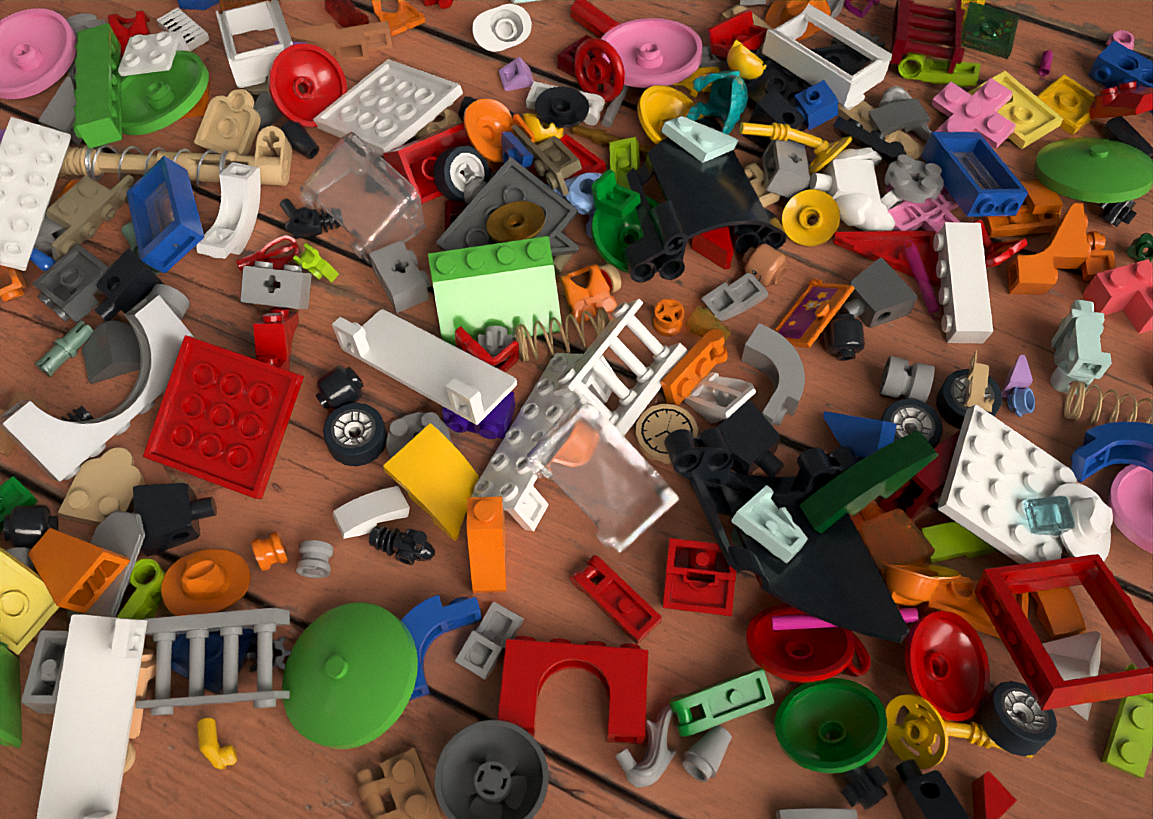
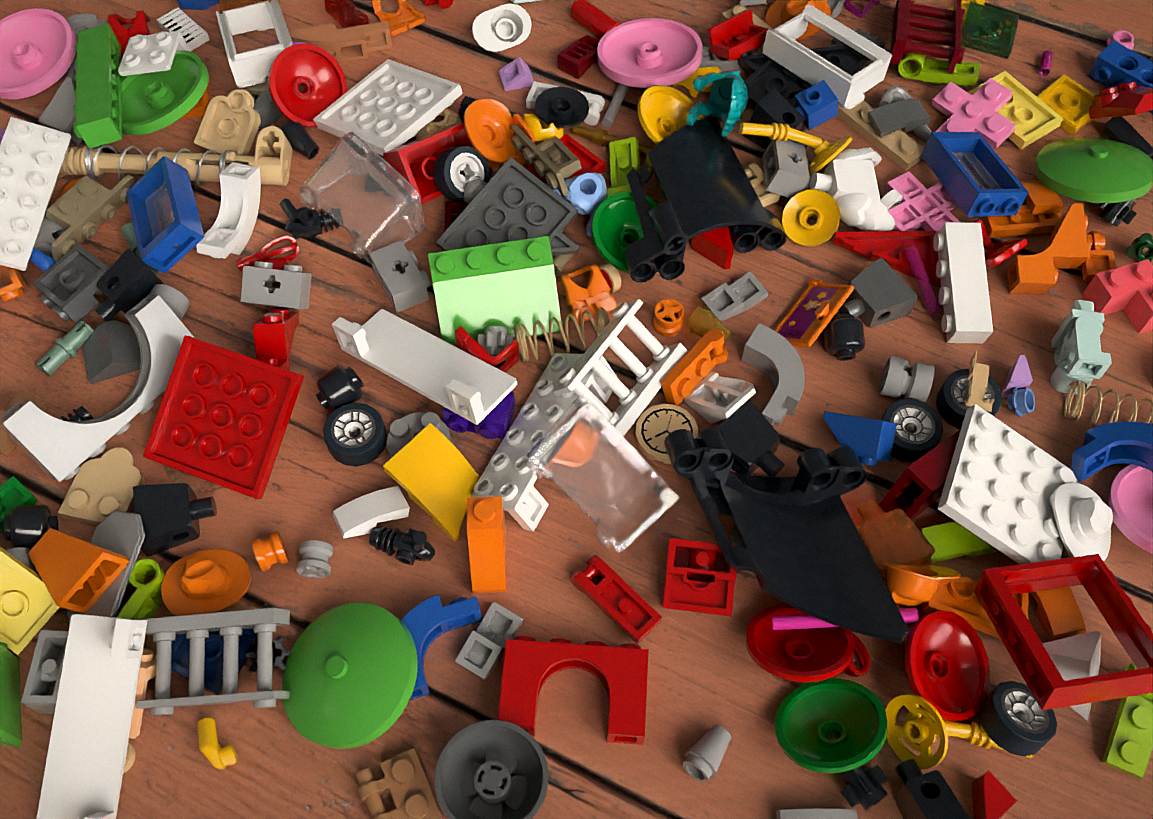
(315, 264): lime plate -> none
(514, 148): blue plate -> none
(515, 221): pearl gold dish -> none
(598, 69): red plate -> none
(613, 197): green bracket -> none
(656, 756): light grey piece -> none
(698, 139): light aqua wing -> none
(722, 701): plate -> none
(746, 62): yellow hair -> none
(765, 264): nougat head -> none
(770, 525): light aqua wing -> none
(865, 139): black plate -> none
(867, 479): dark green slope -> none
(914, 179): light grey plate -> none
(1049, 515): clear light blue slope -> none

